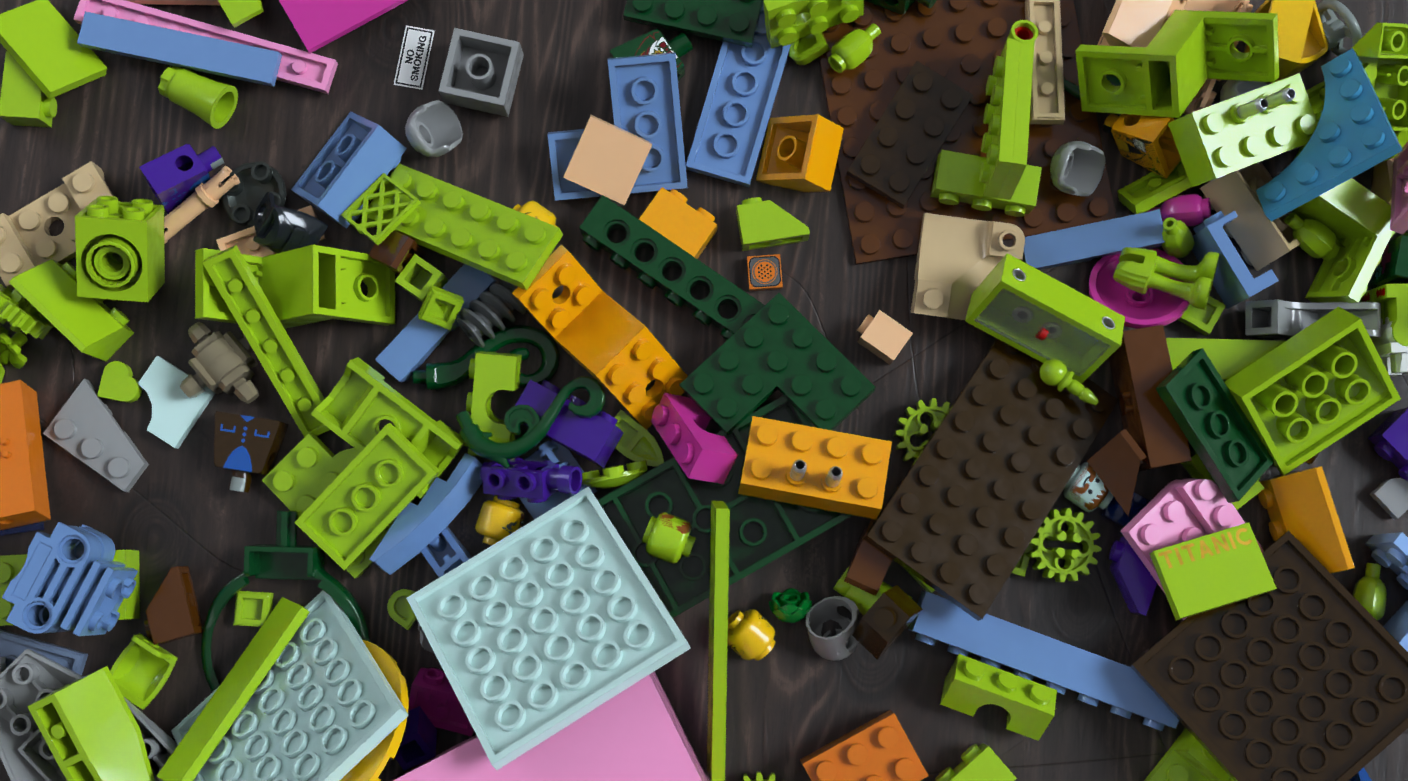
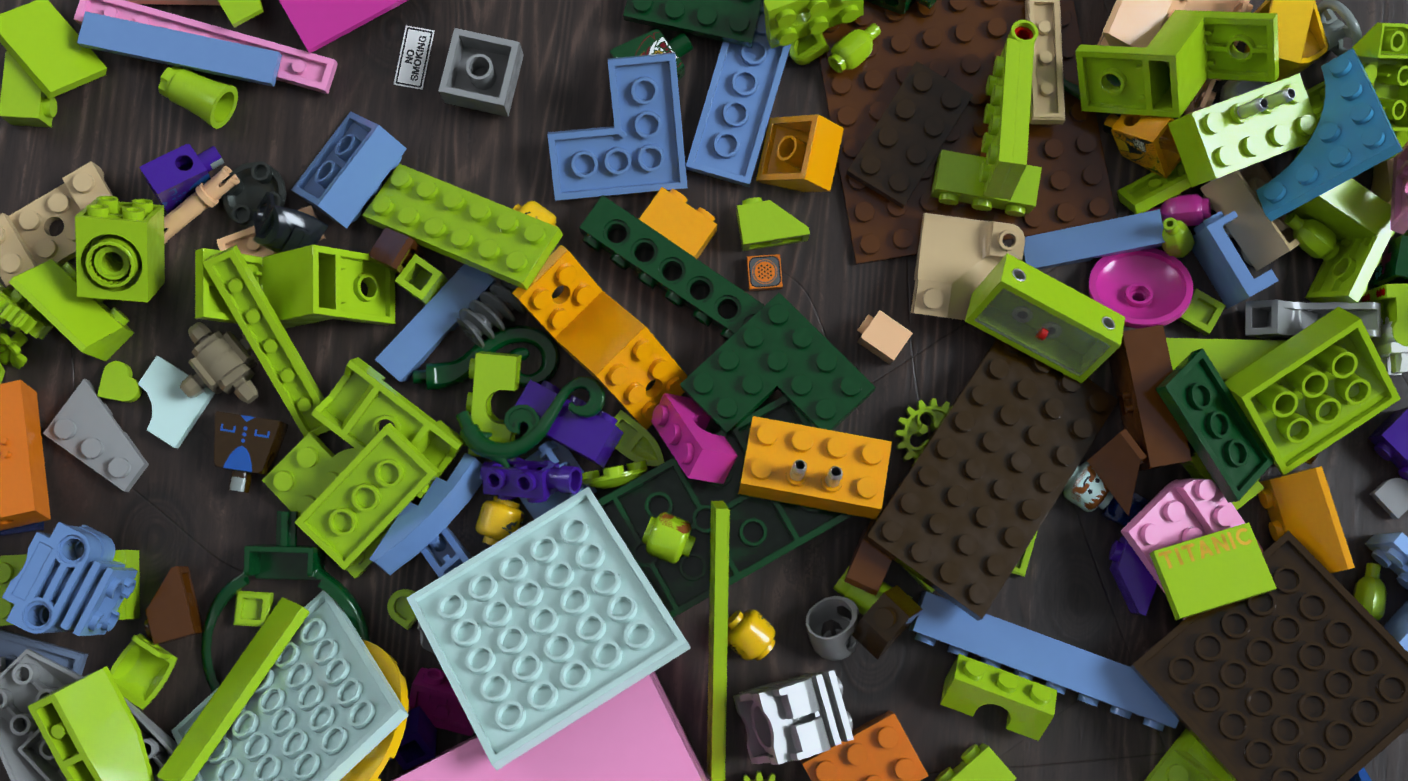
(369, 195): lime window -> none
(433, 129): light grey hair -> none
(440, 307): lime tile -> none
(607, 160): light nougat tile -> none
(790, 605): green plate -> none
(794, 717): none -> light grey piece
(1055, 373): lime bar -> none
(1074, 559): lime gear -> none
(1077, 168): light grey hair -> none
(1143, 269): lime piece -> none

